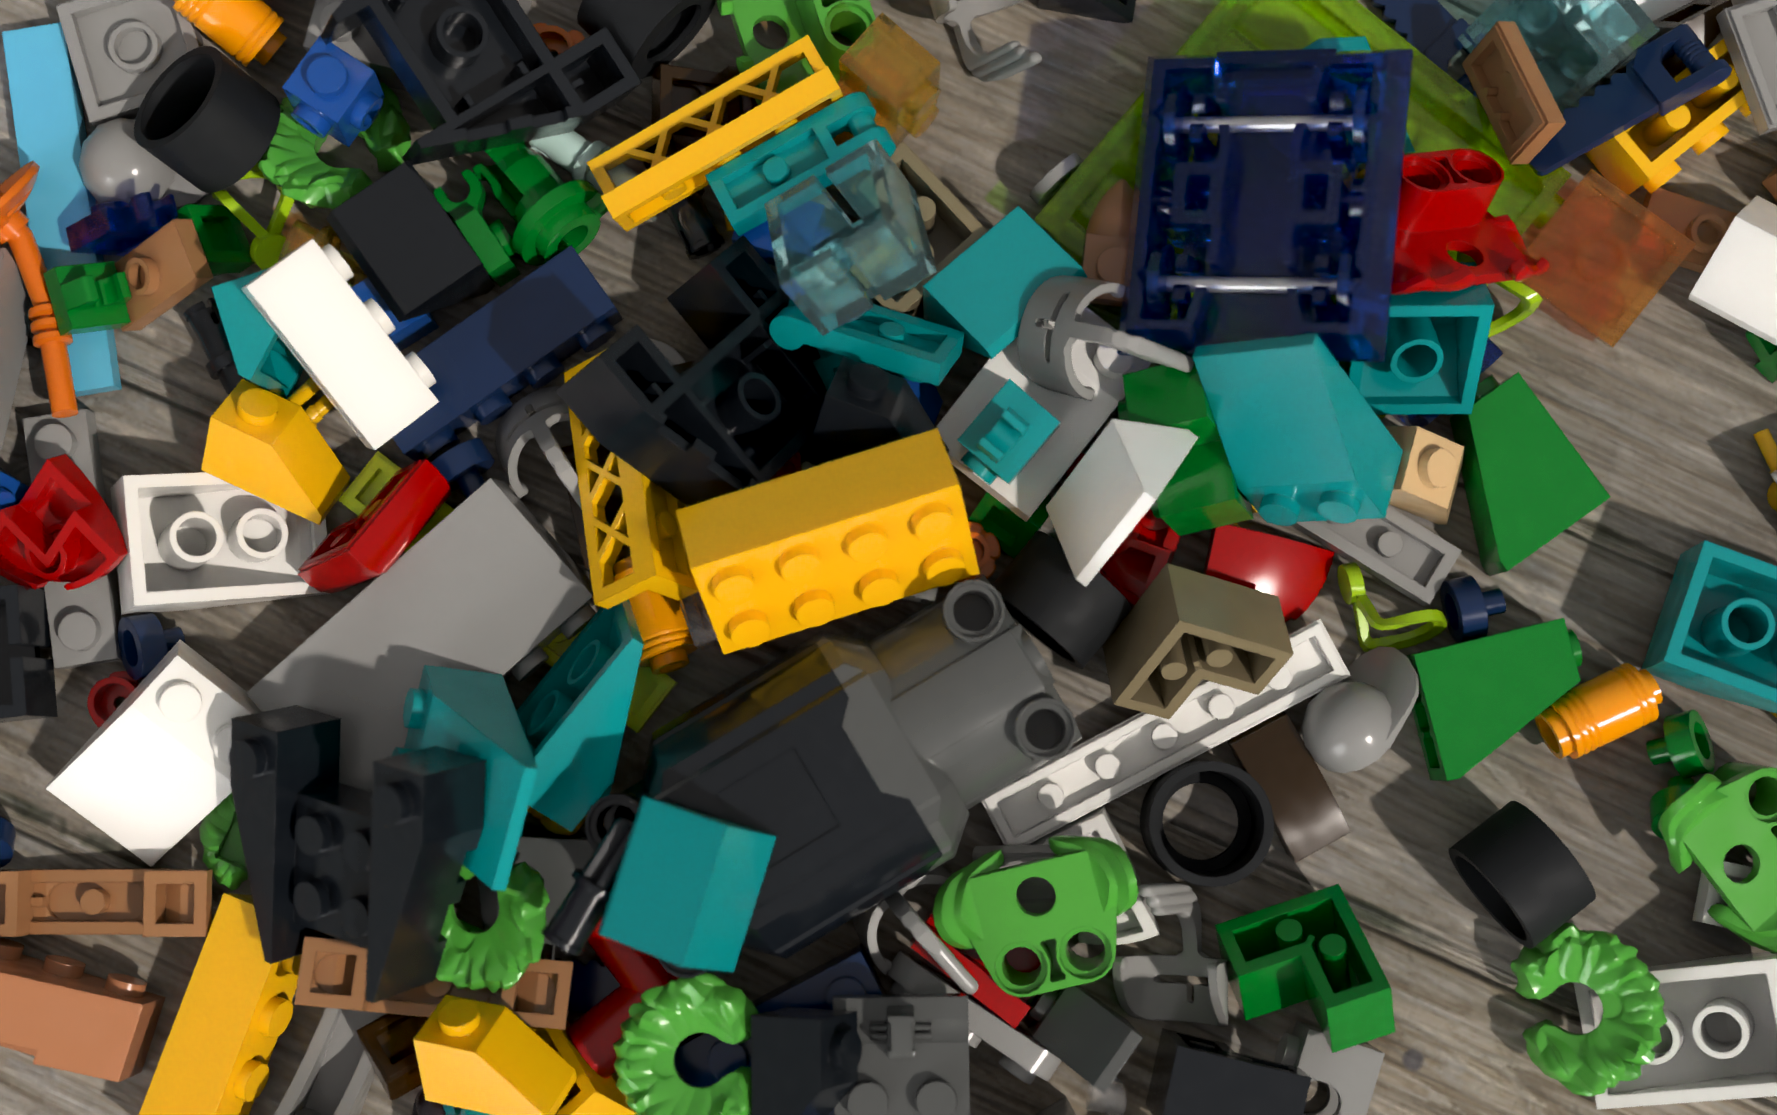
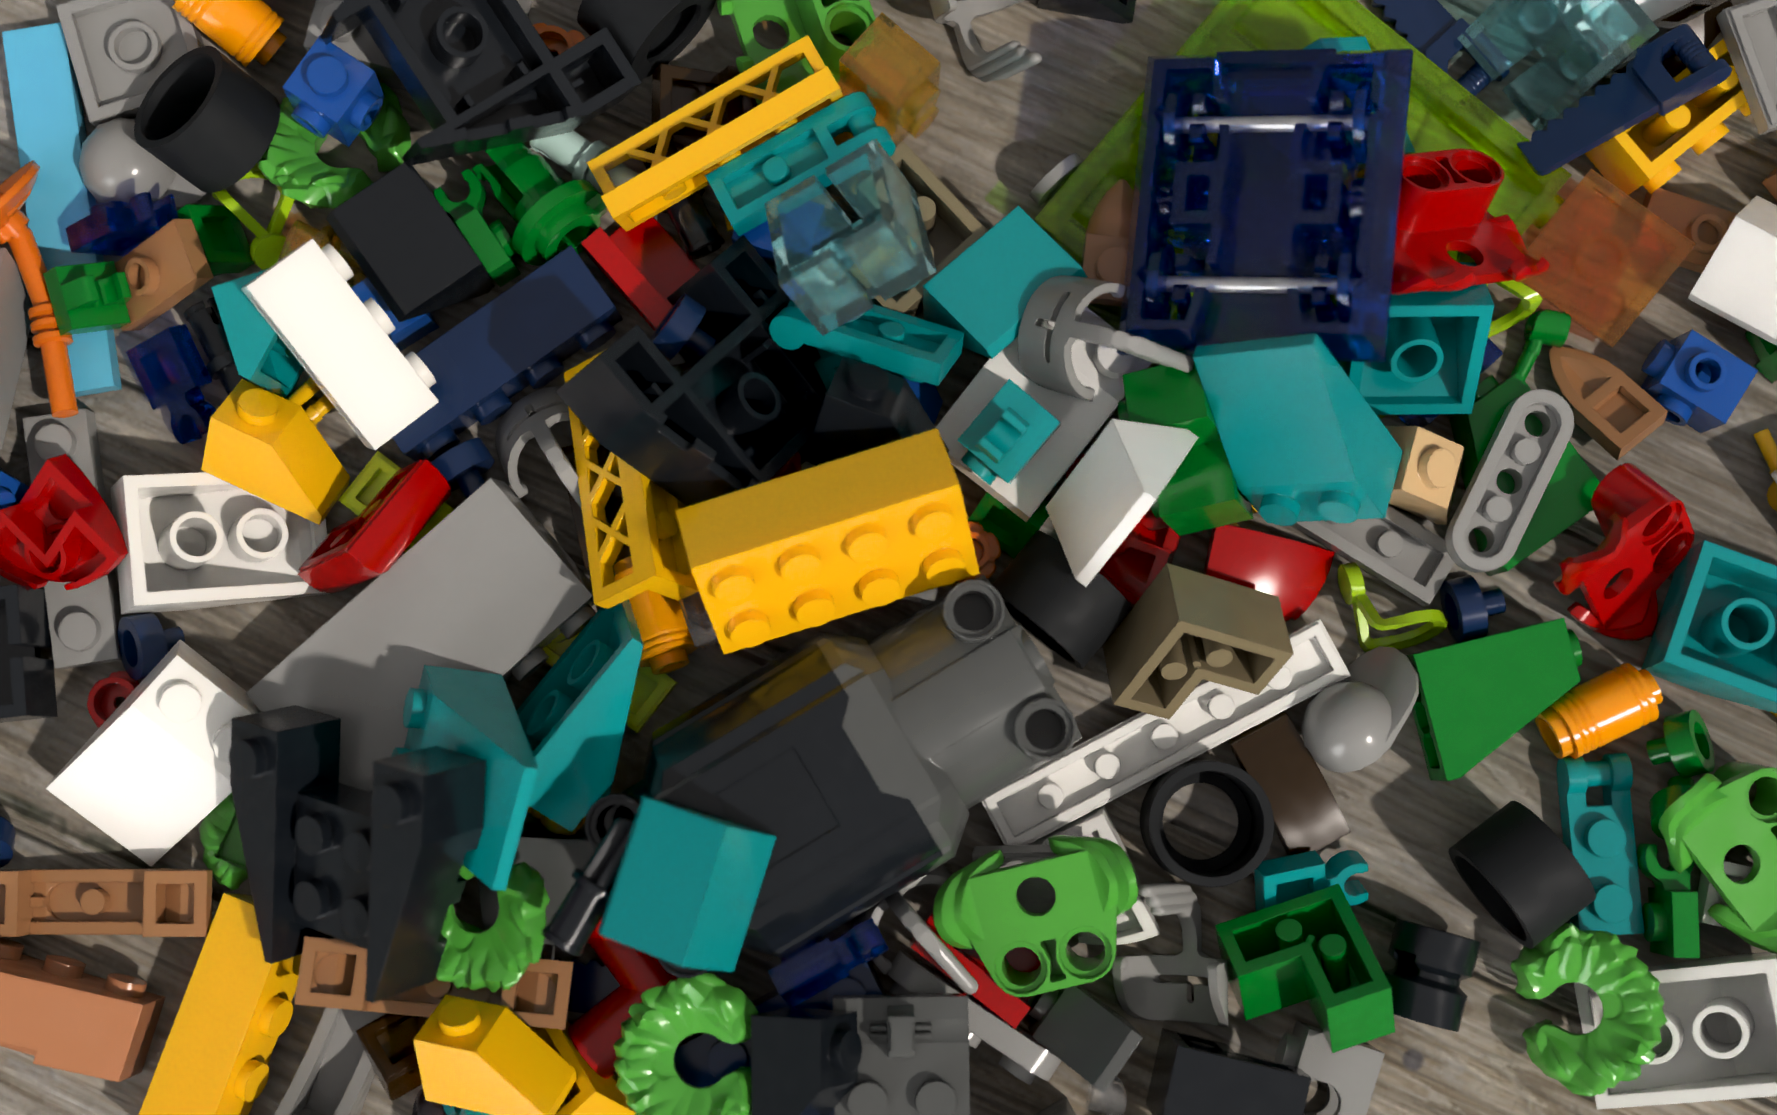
(172, 377): none -> clear blue plate
(642, 266): none -> red panel
(681, 329): none -> dark blue tile
(826, 962): none -> clear blue plate
(1305, 873): none -> teal plate
(1430, 974): none -> black wheel
(1513, 93): medium nougat plate -> none
(1530, 463): none -> light grey plate
(1541, 328): none -> green hand
(1602, 840): none -> teal plate
(1605, 400): none -> medium nougat plate
(1645, 538): none -> red piece
(1672, 909): none -> green plate
(1696, 380): none -> blue brick

